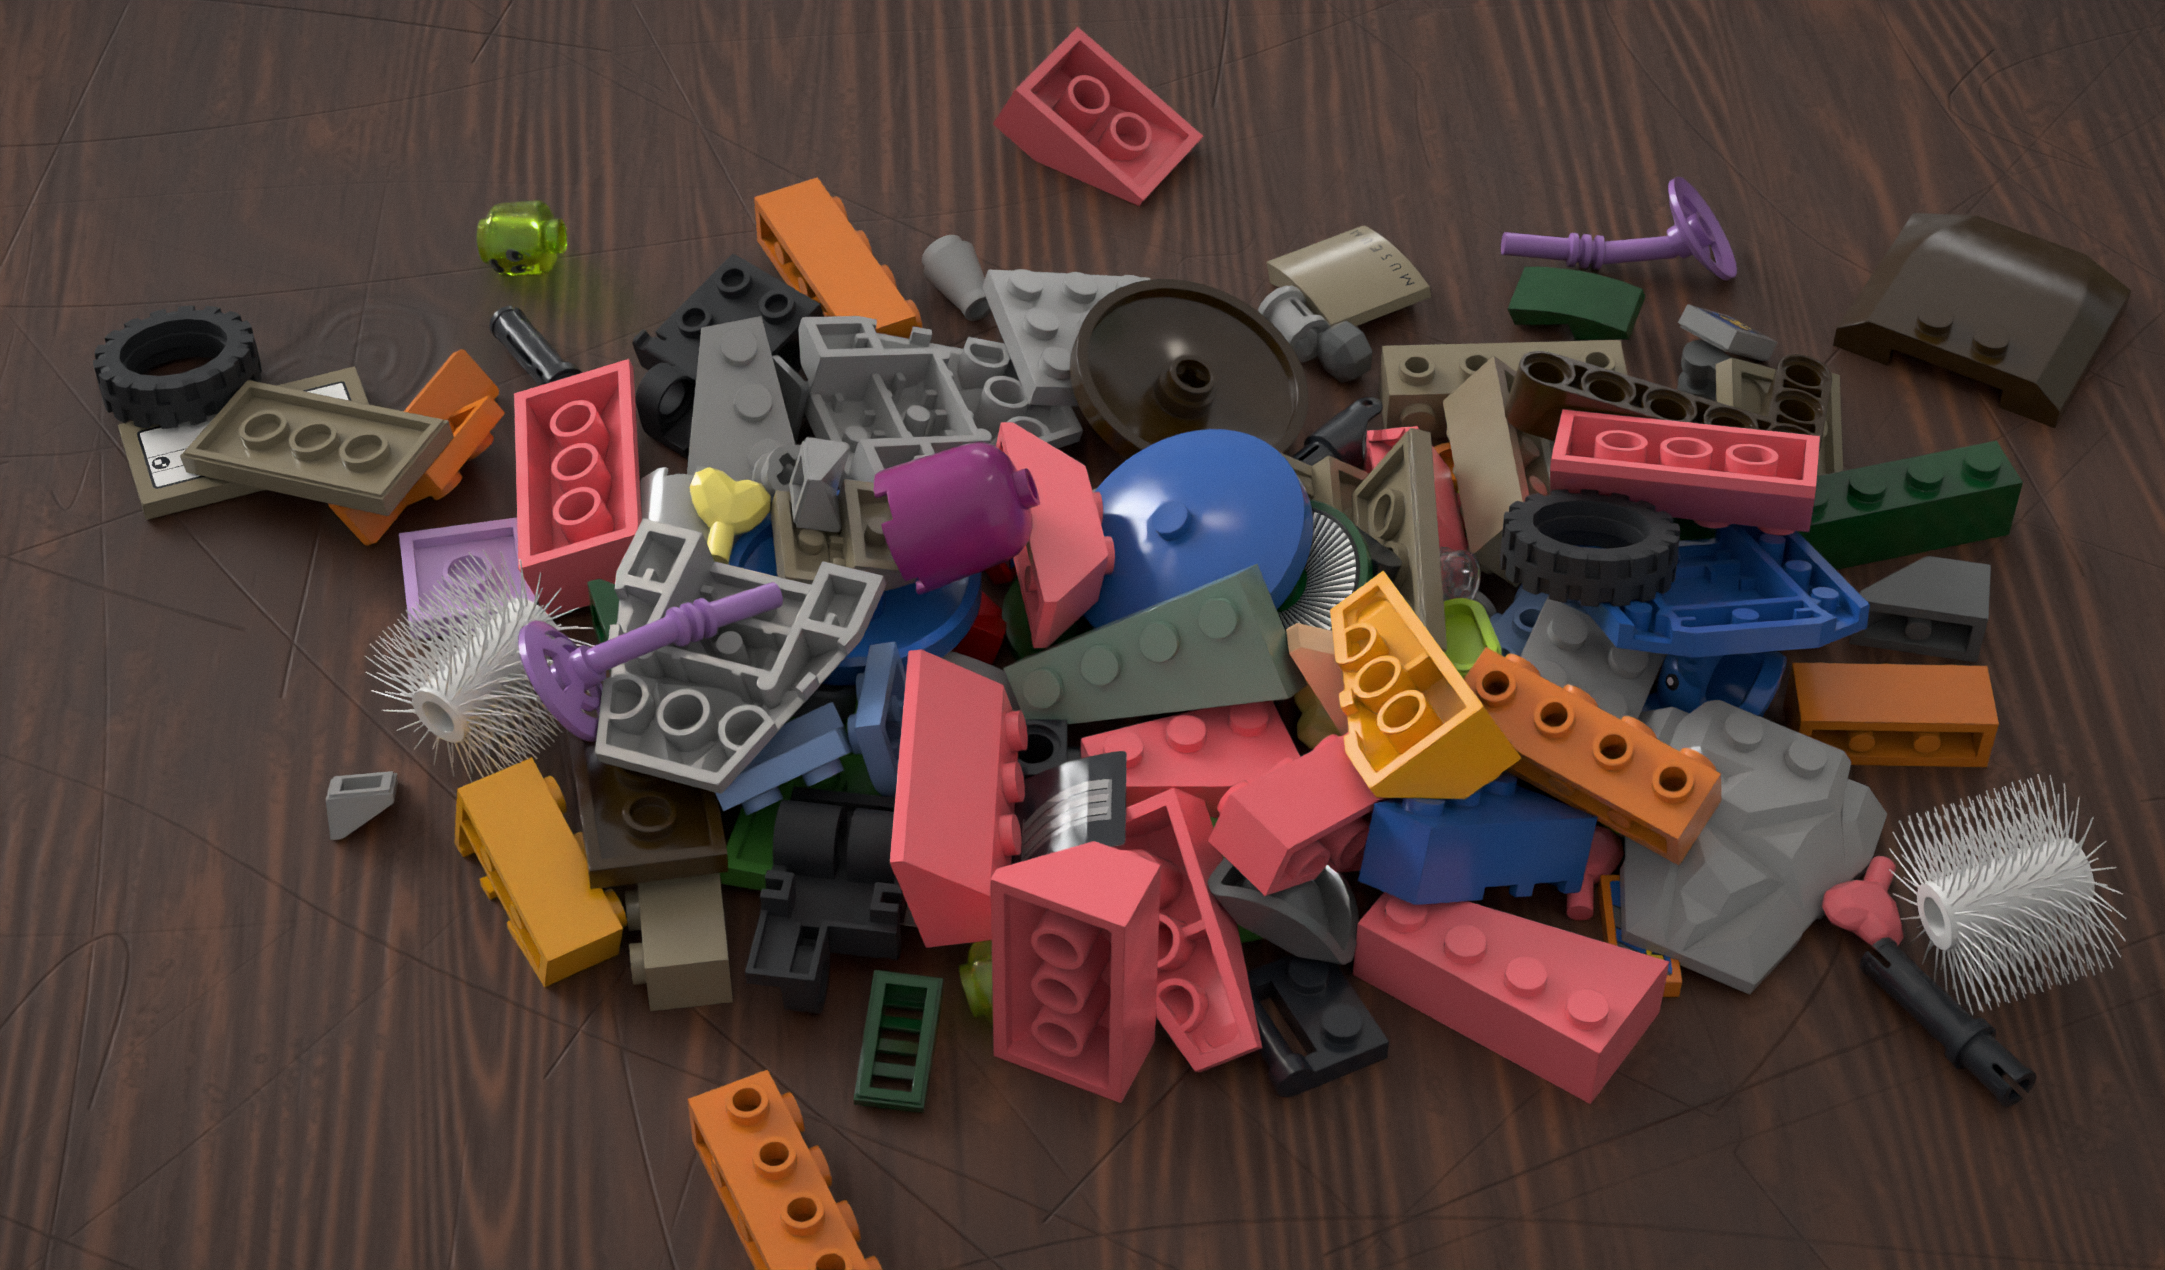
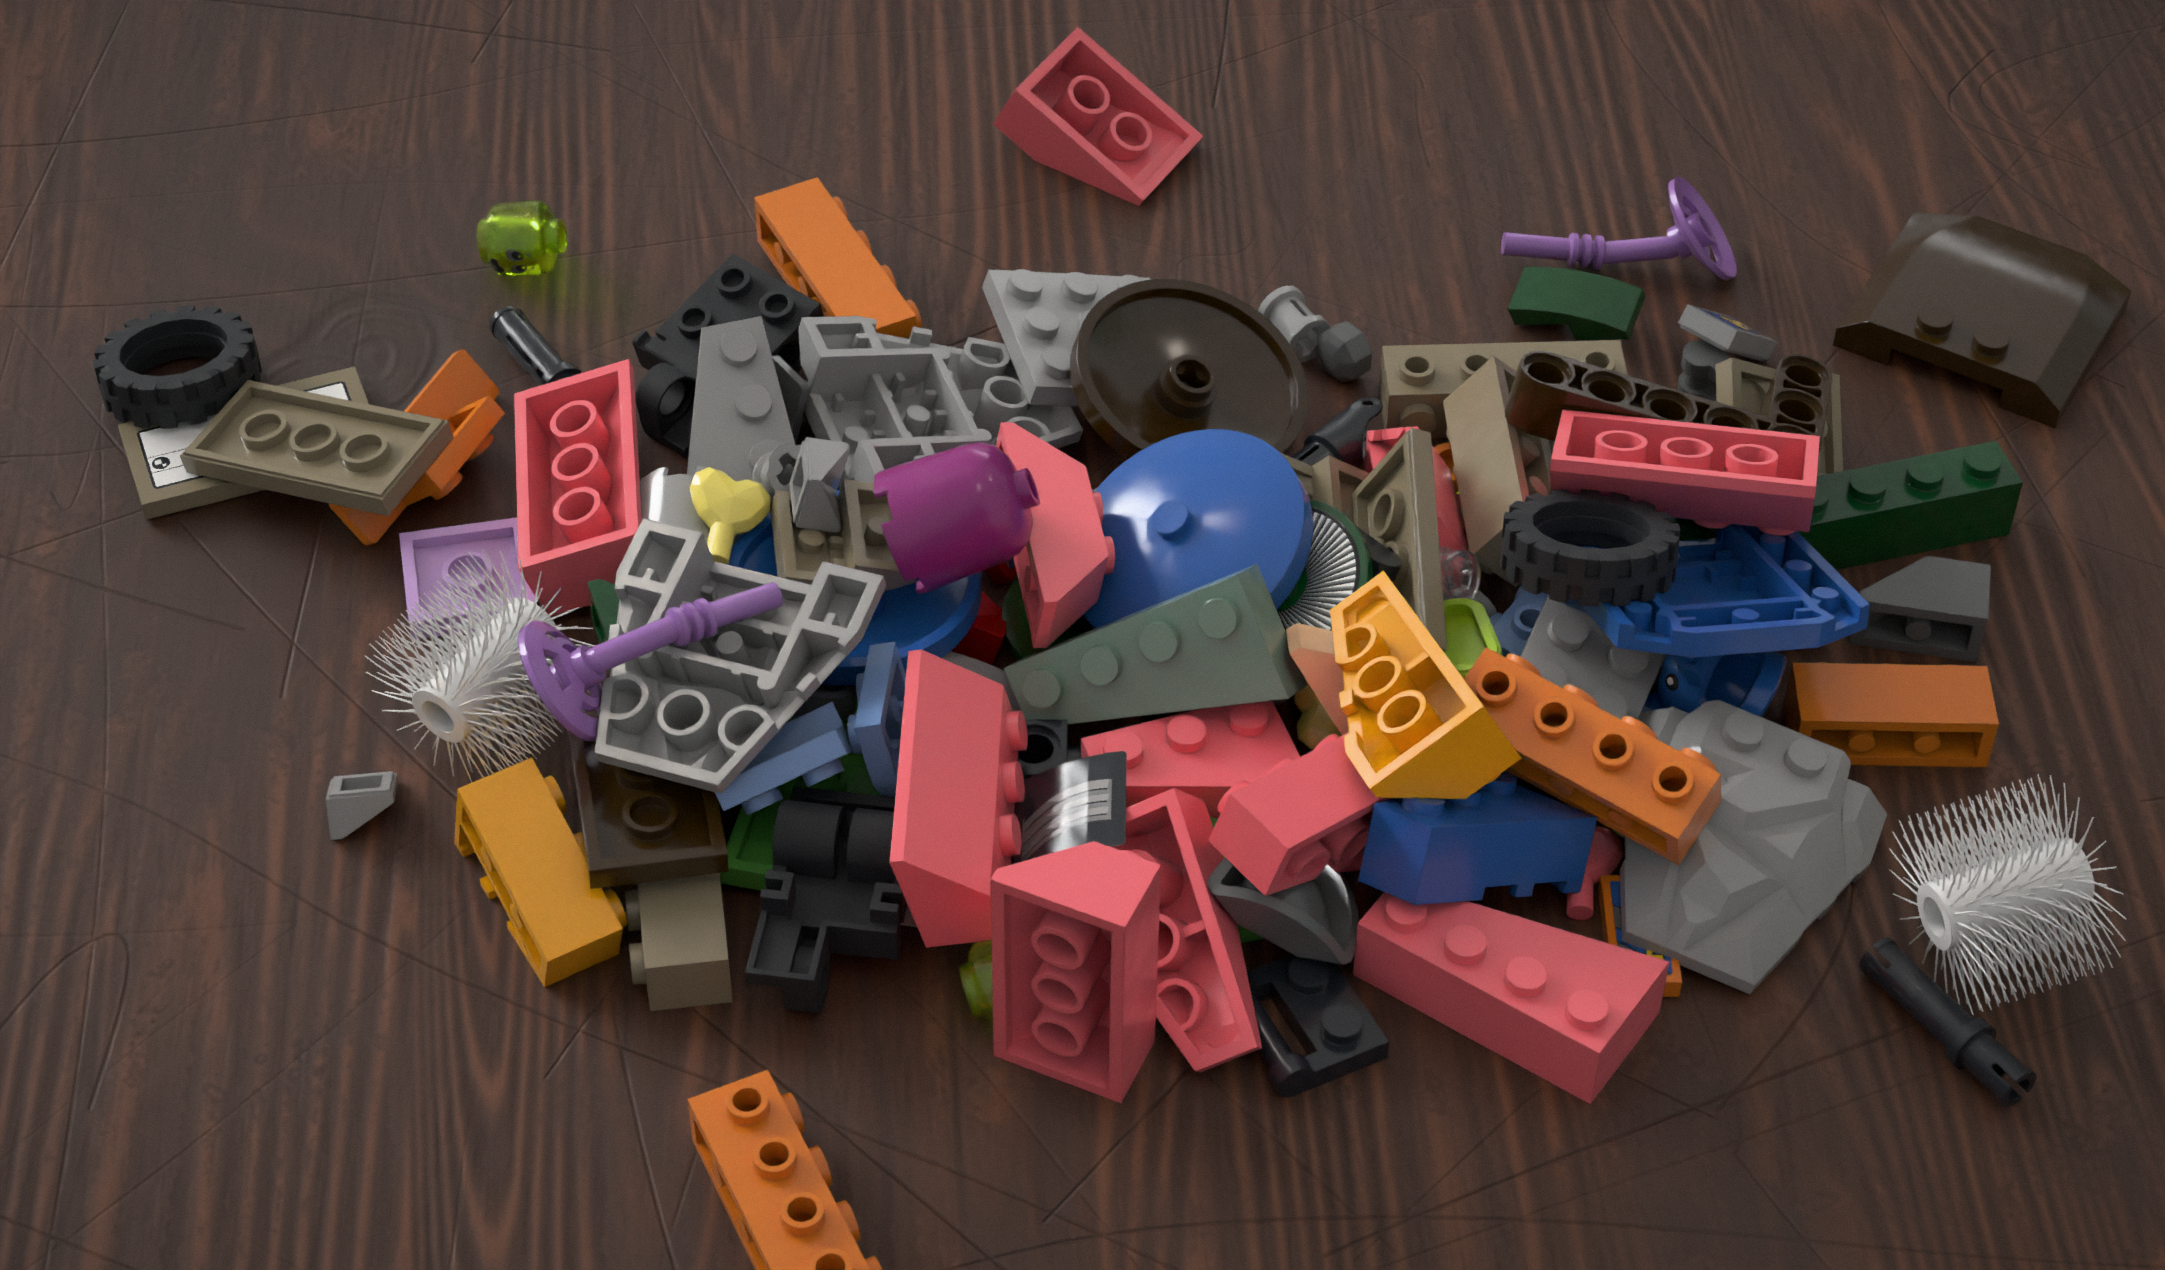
(906, 993): dark green slope -> none
(957, 274): light grey cone -> none
(1351, 277): dark tan slope -> none
(1866, 904): coral rock -> none

